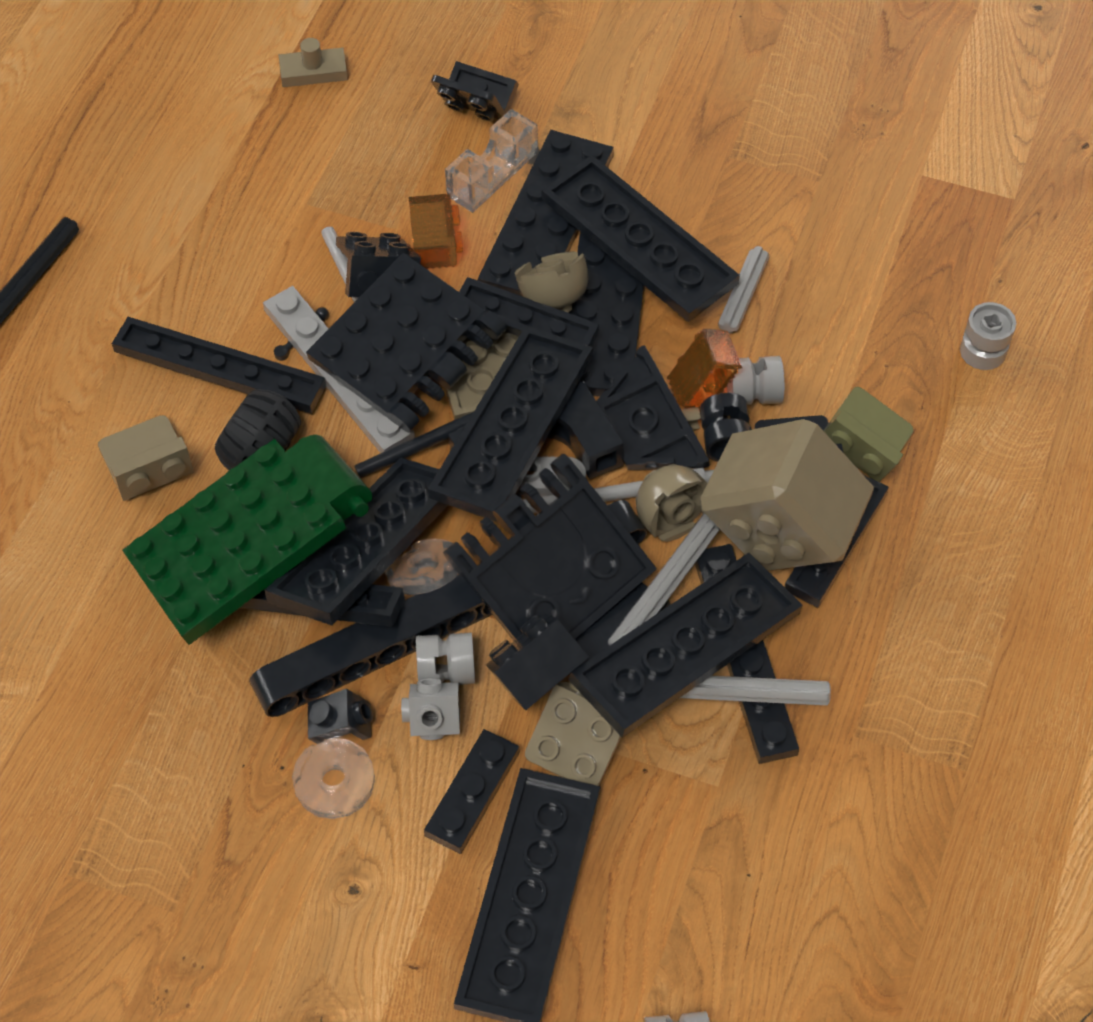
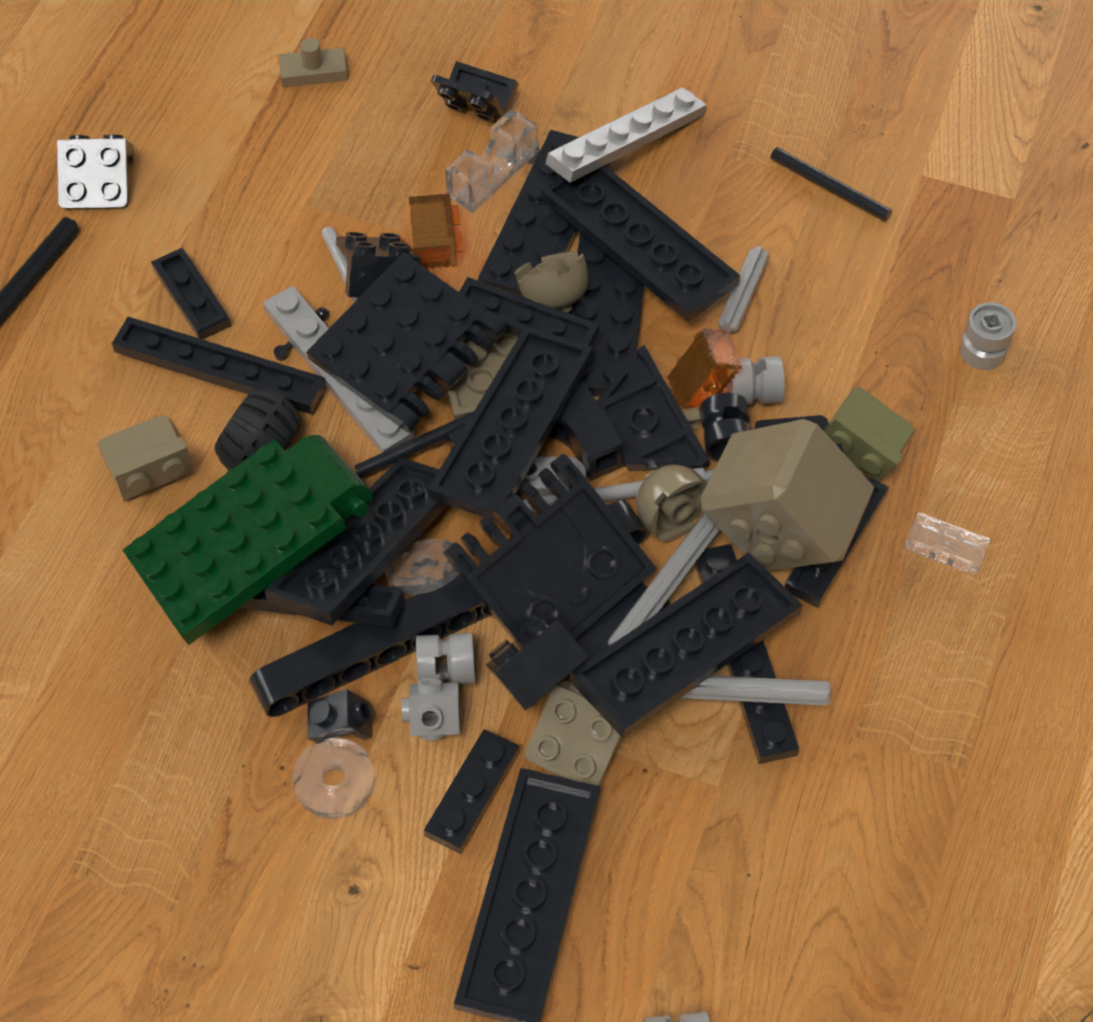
(93, 172): none -> bracket
(191, 294): none -> black tile
(625, 134): none -> light grey plate
(831, 184): none -> black bar
(947, 543): none -> clear plate

